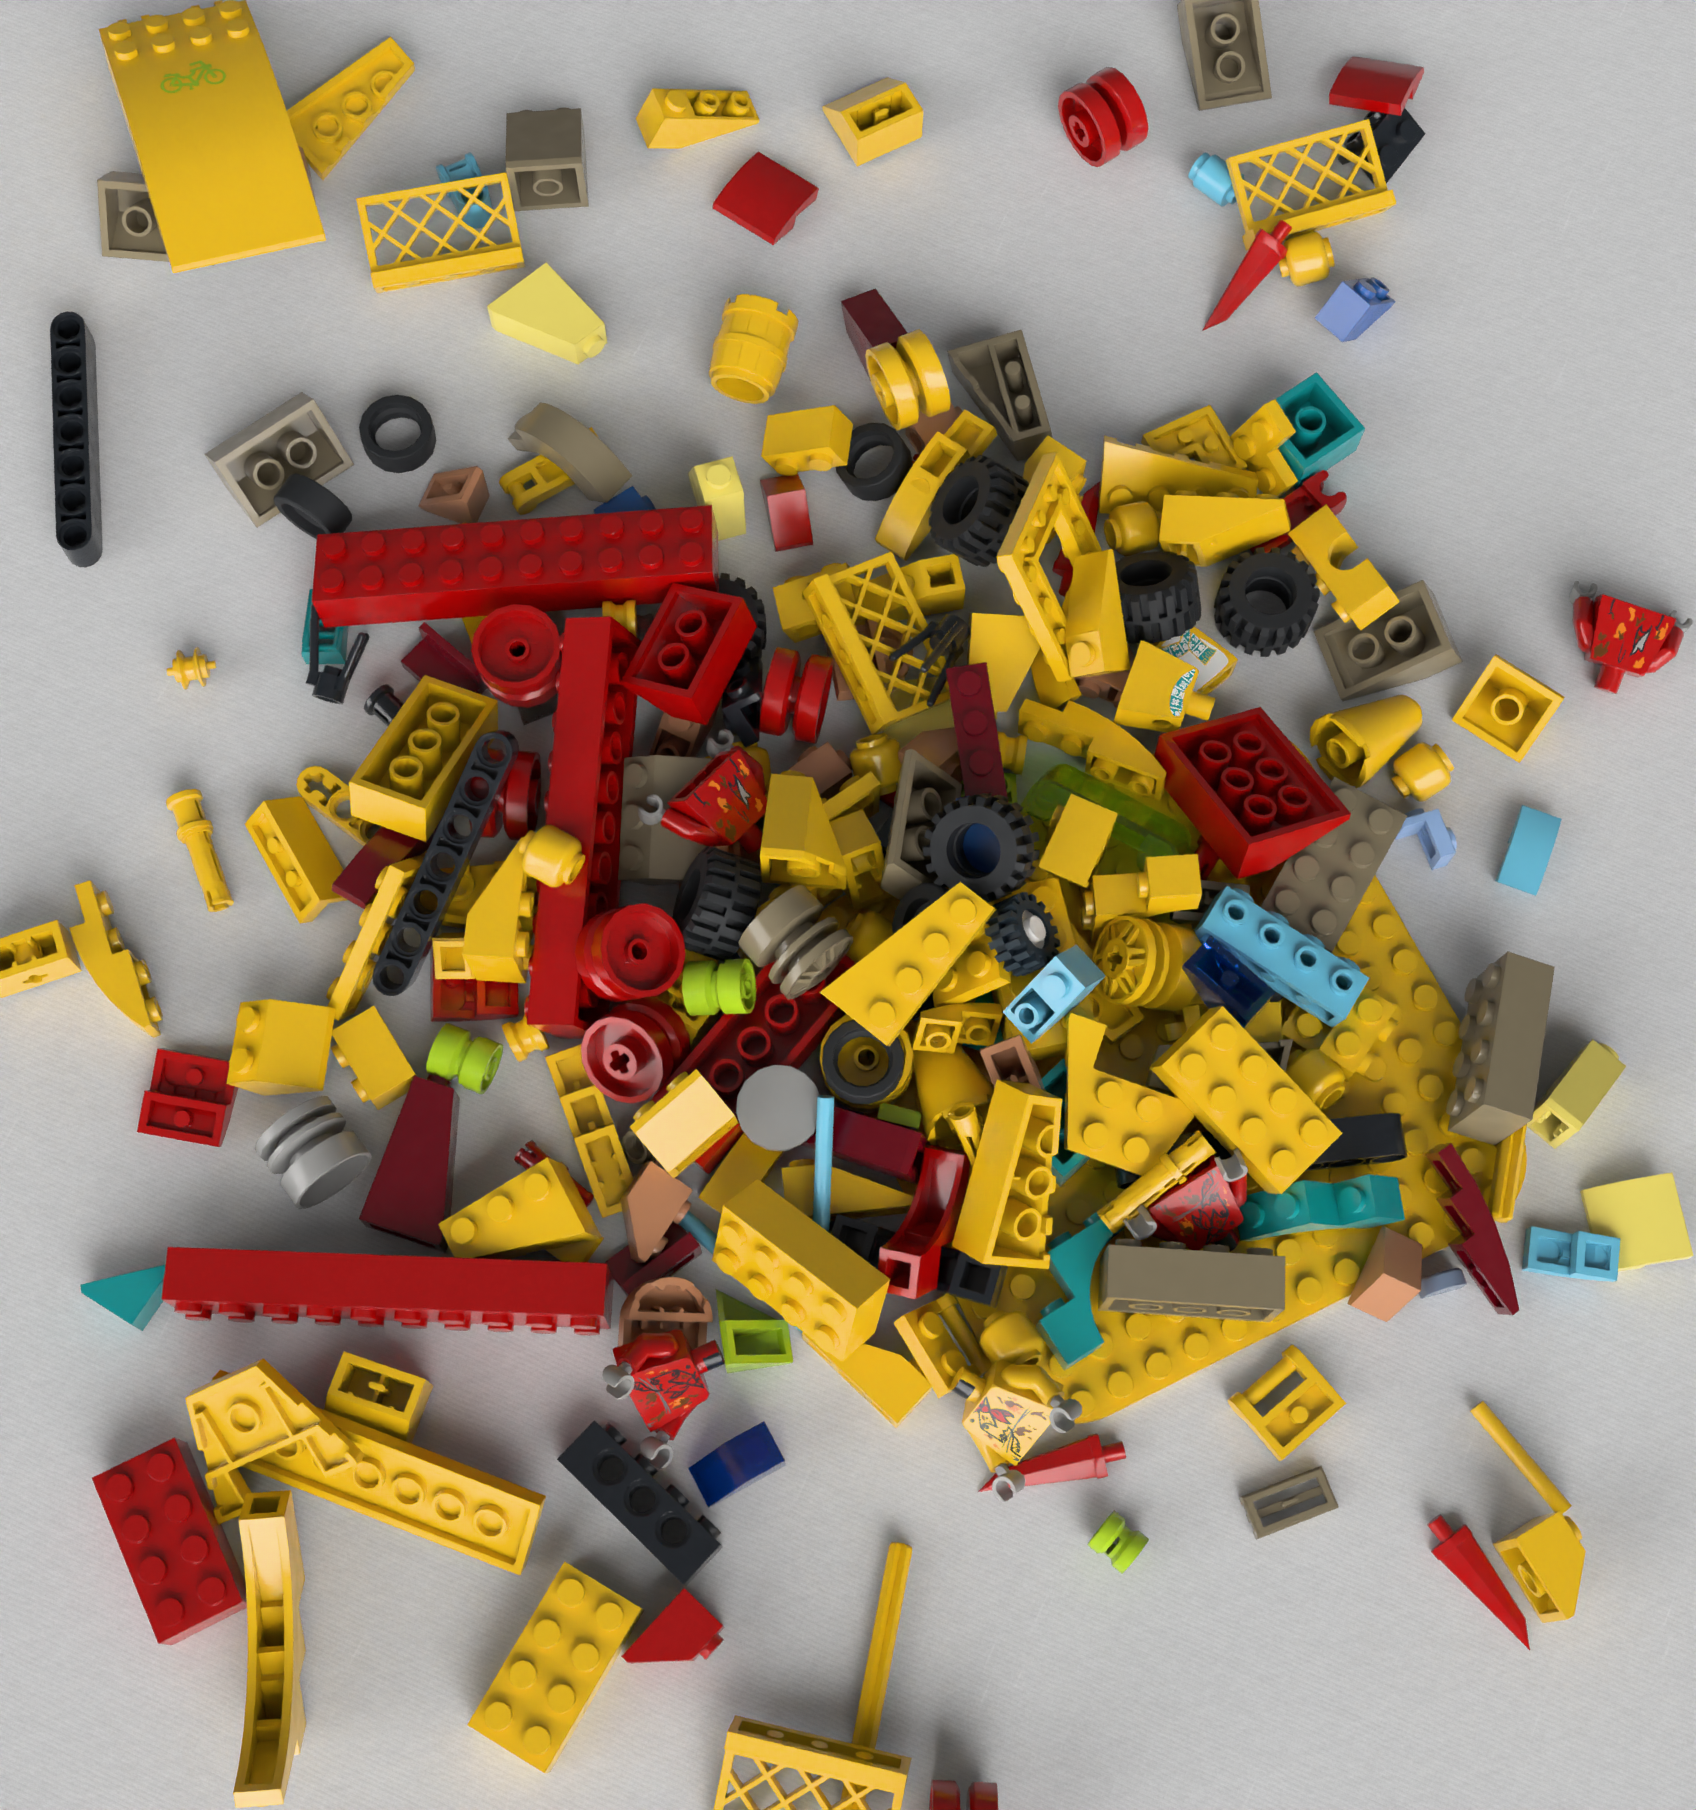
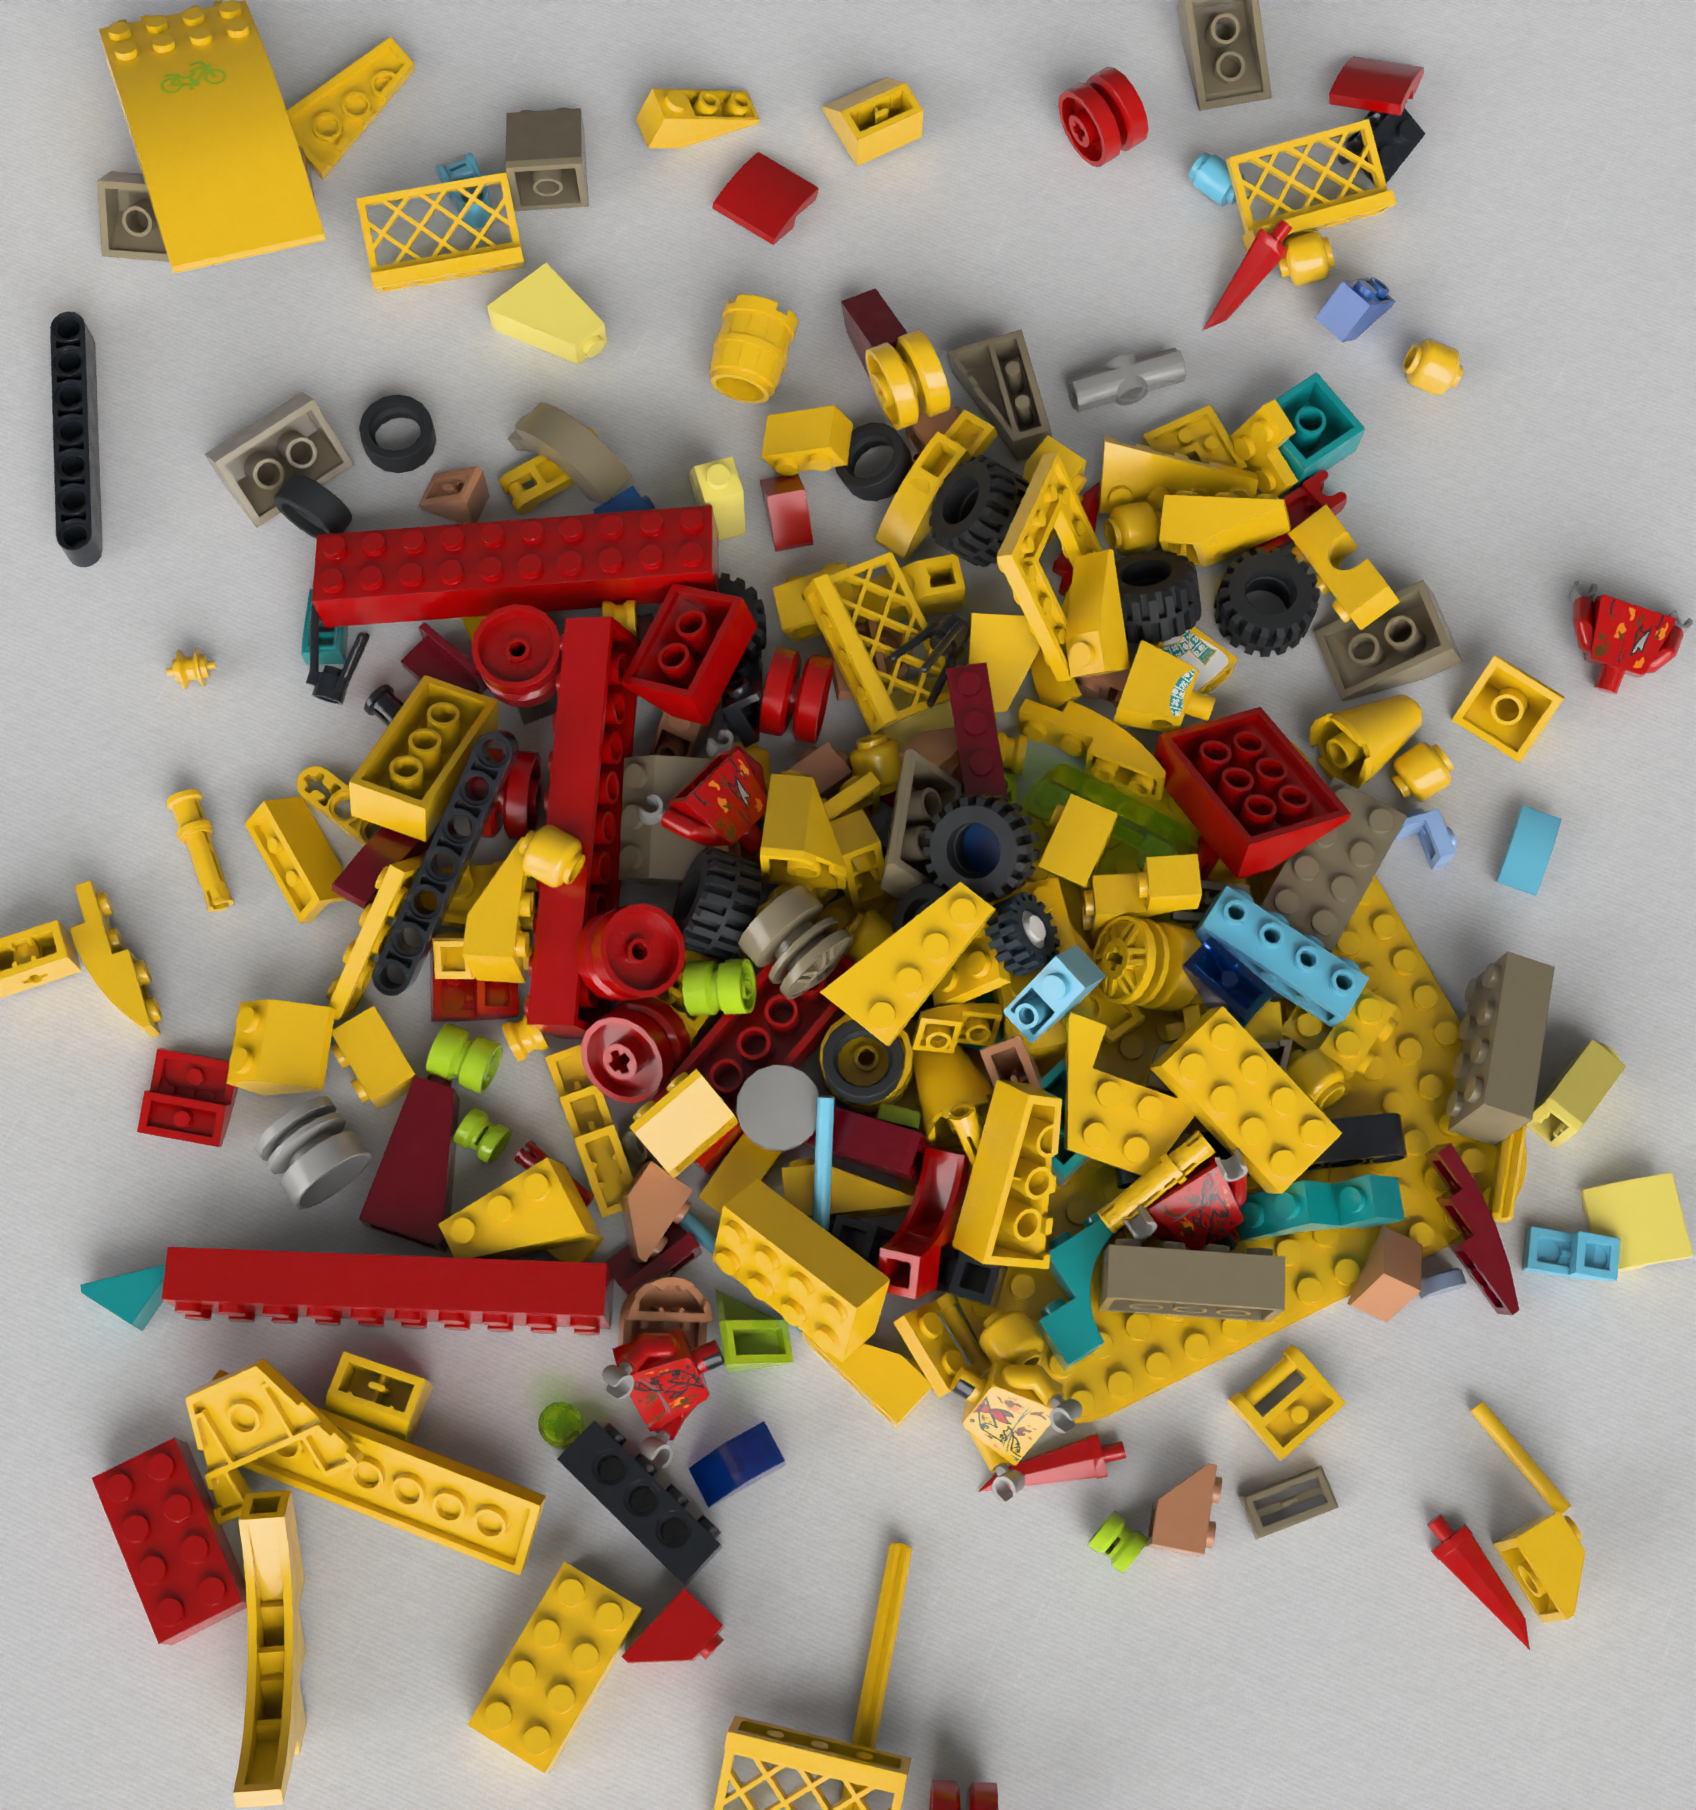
(482, 1135): none -> lime wheel
(563, 1427): none -> clear neon green wheel
(1126, 379): none -> light grey piece
(1182, 1515): none -> nougat slope
(1432, 366): none -> yellow head

